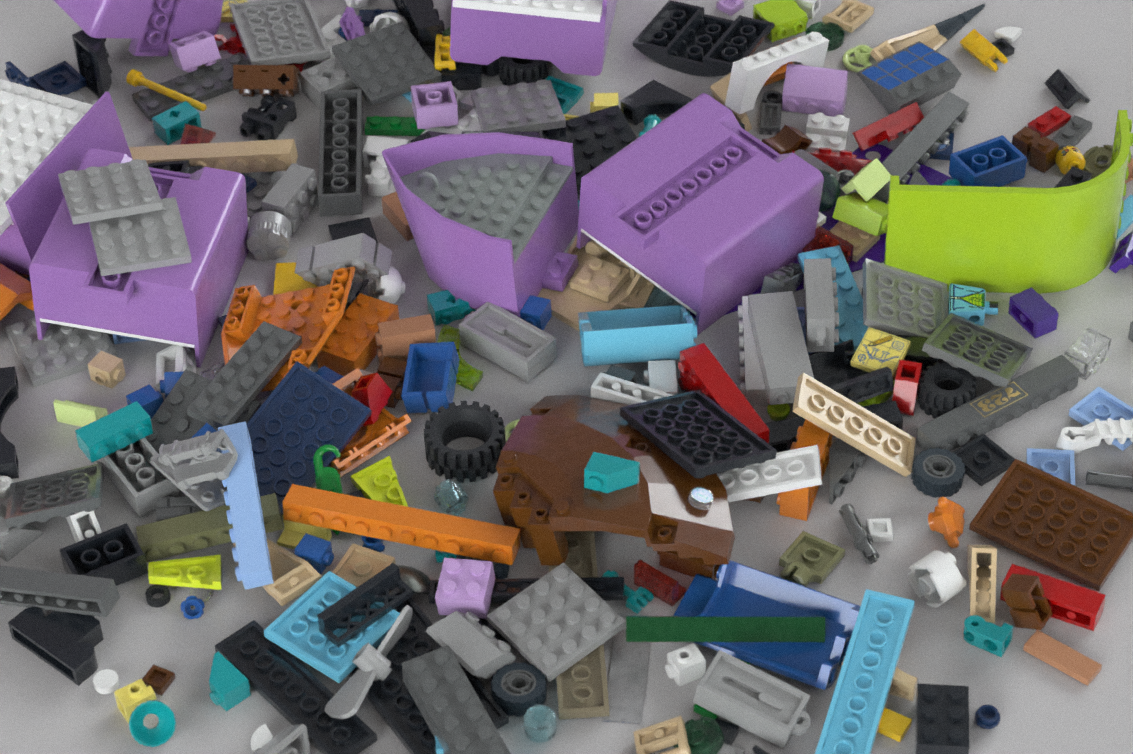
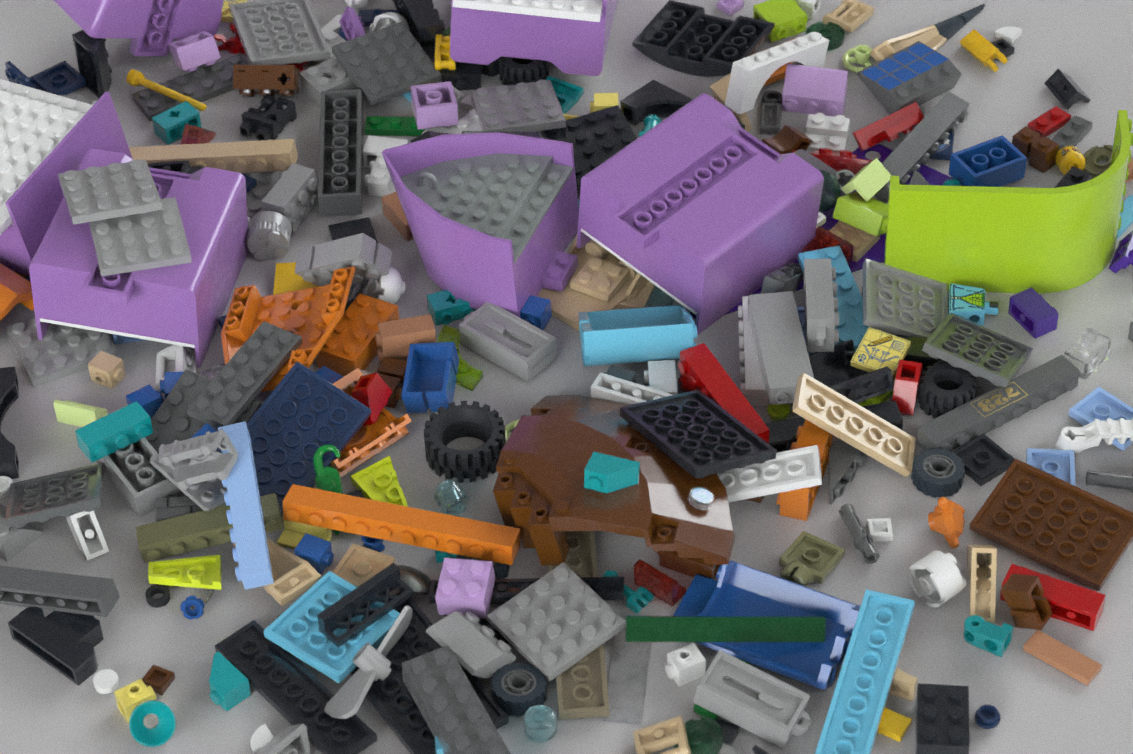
(106, 555): black brick -> none

